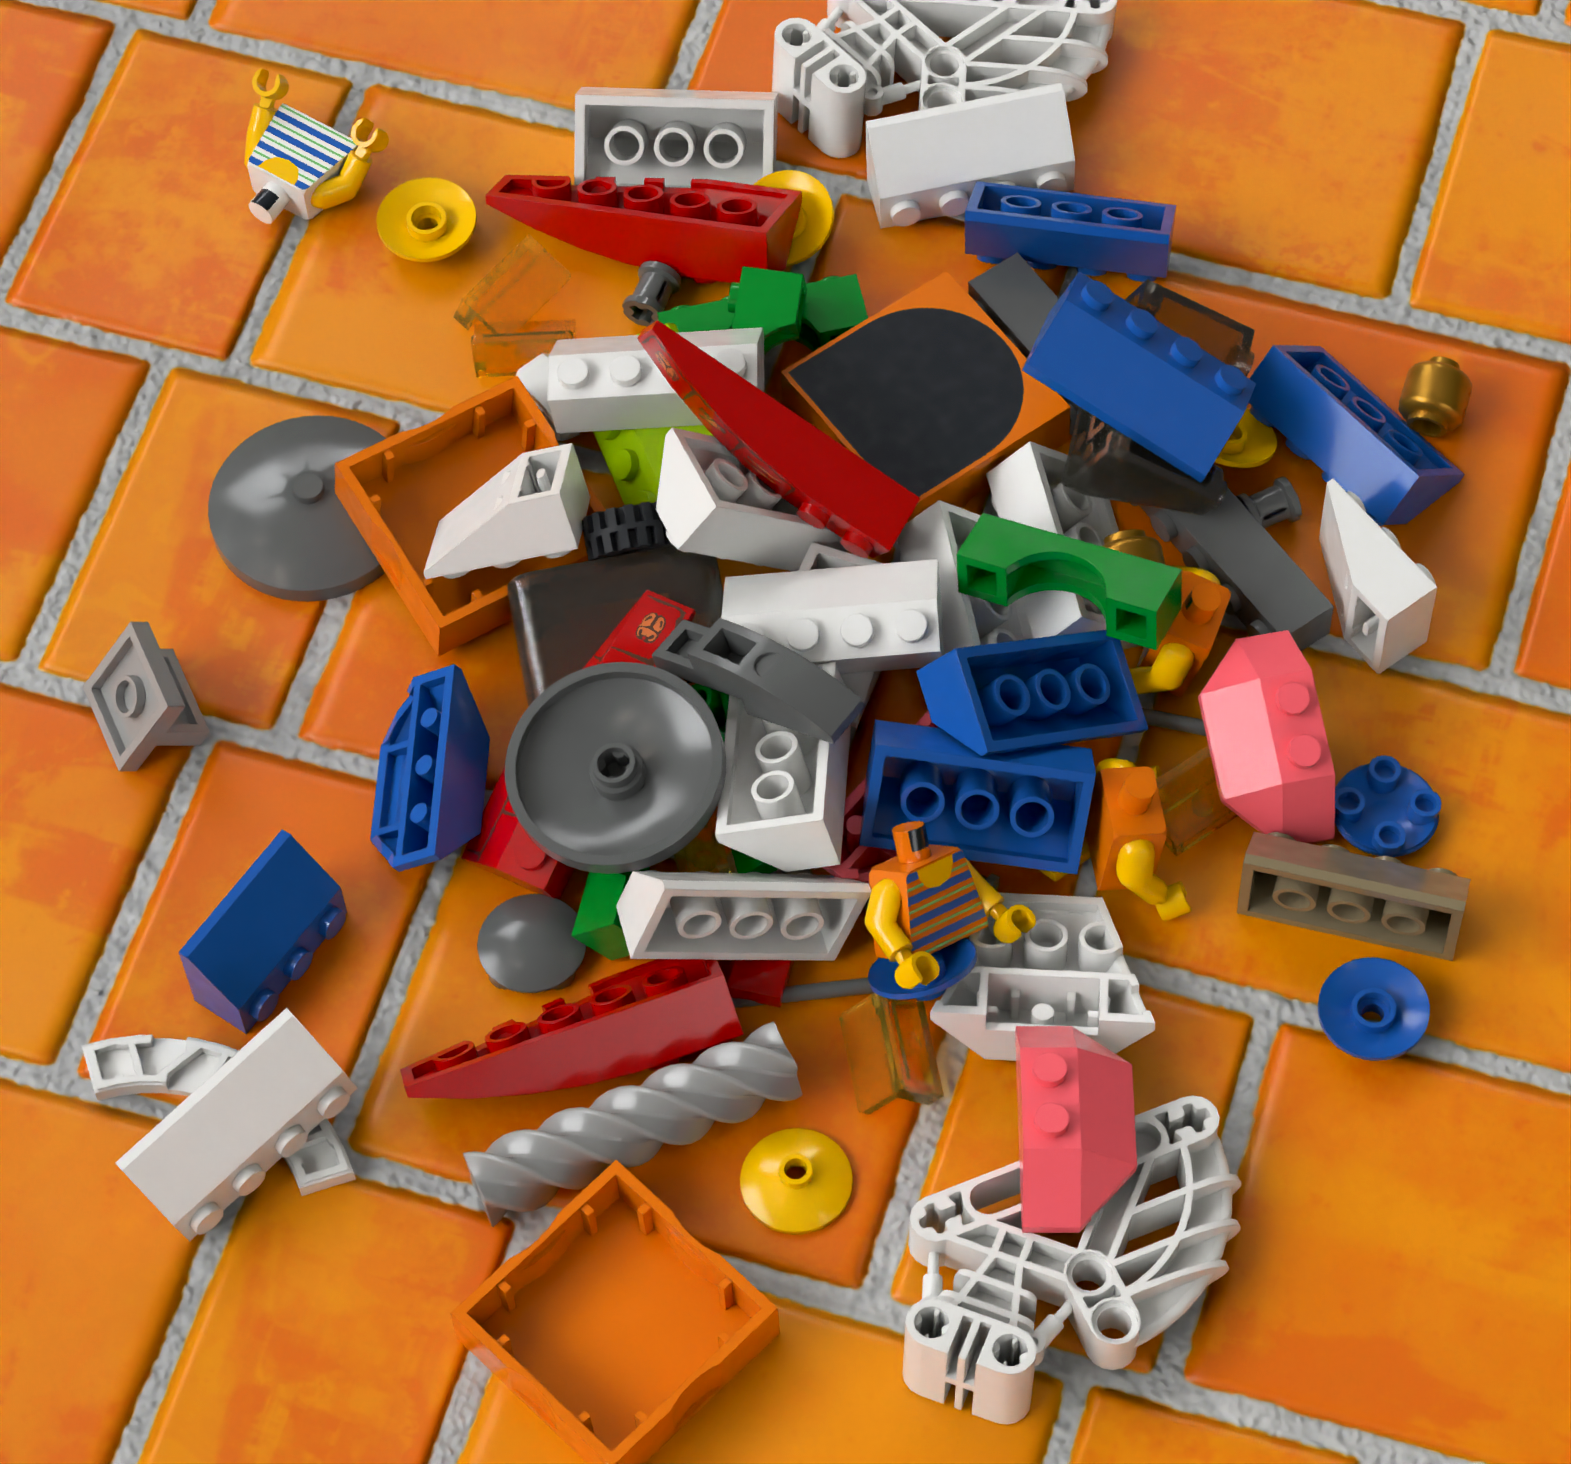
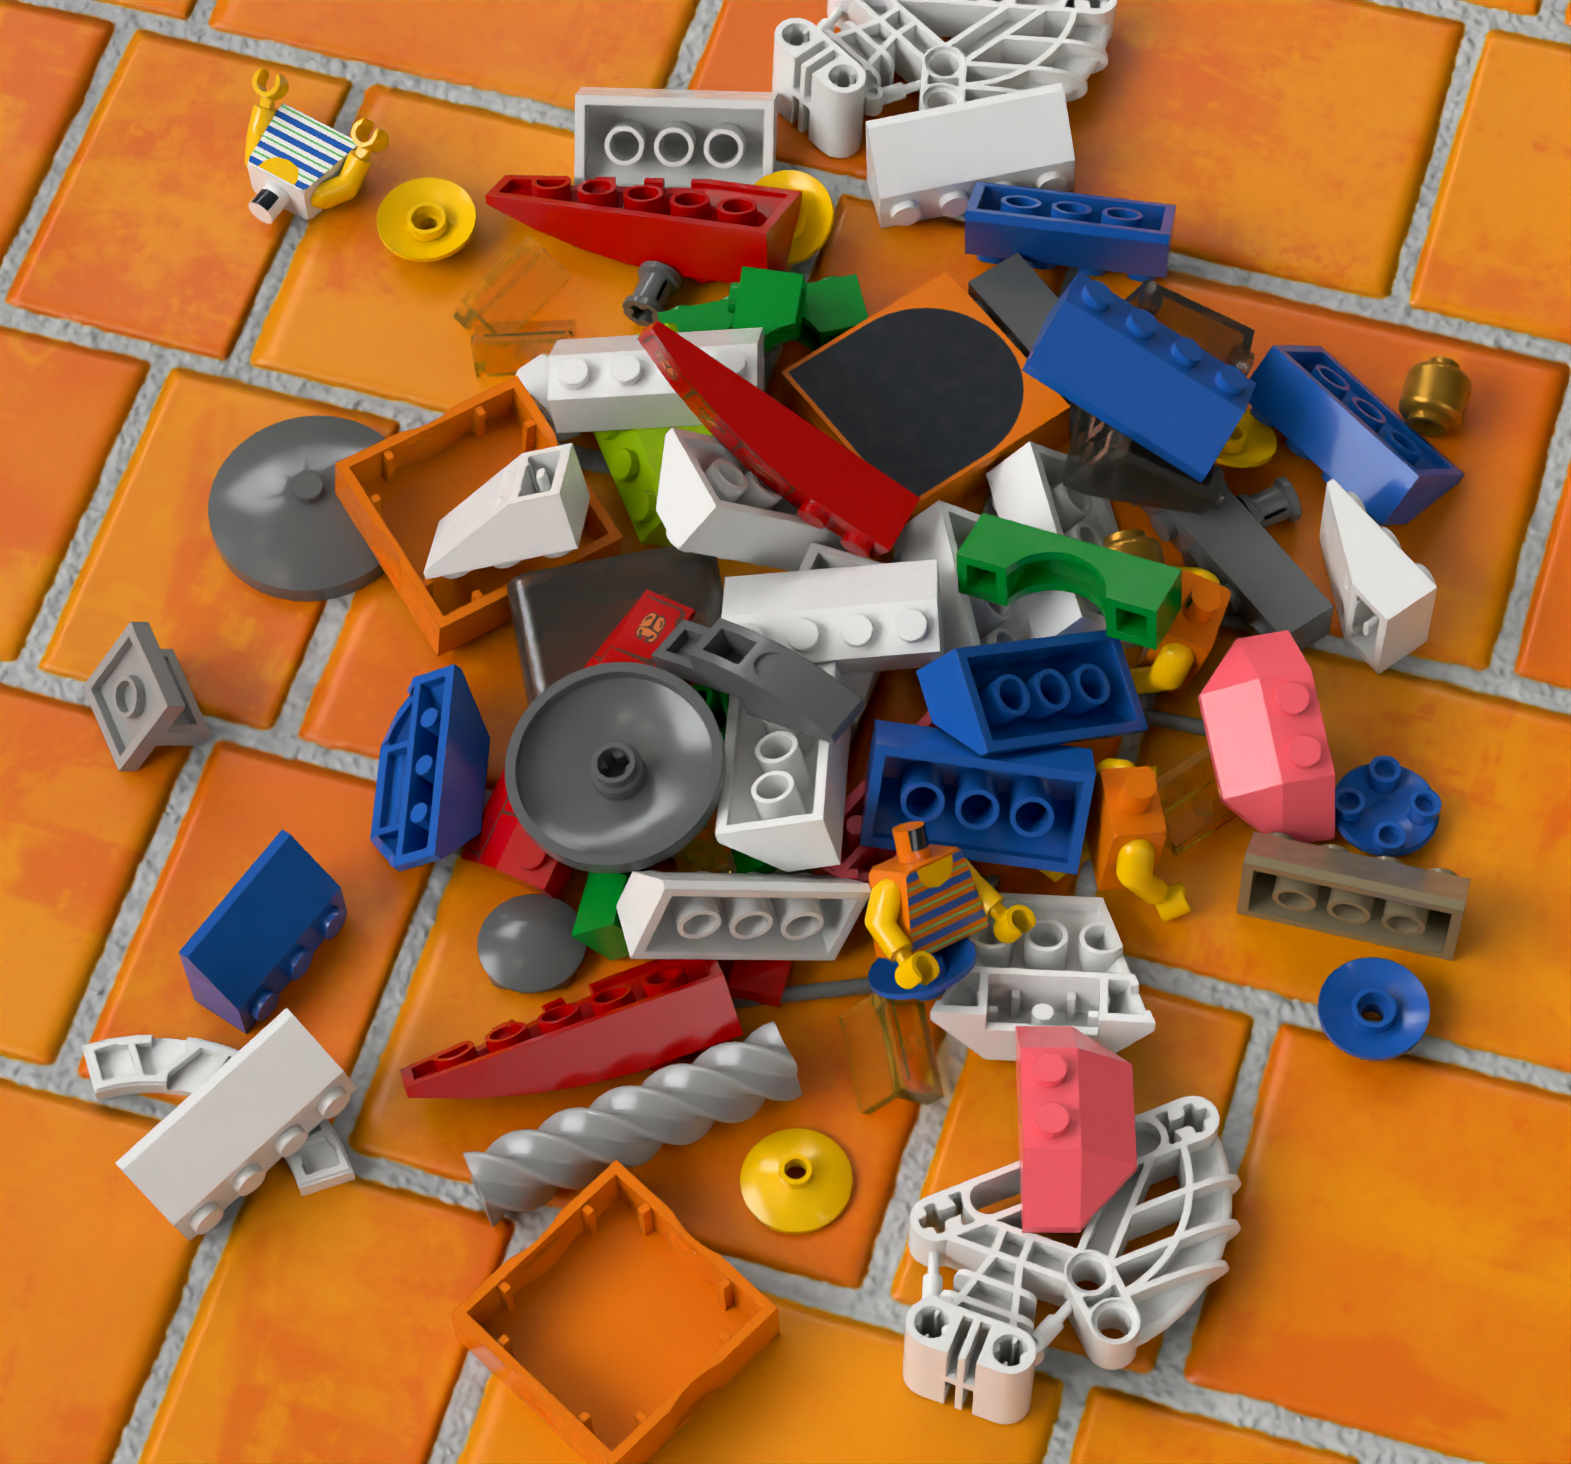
(624, 531): black tyre -> none

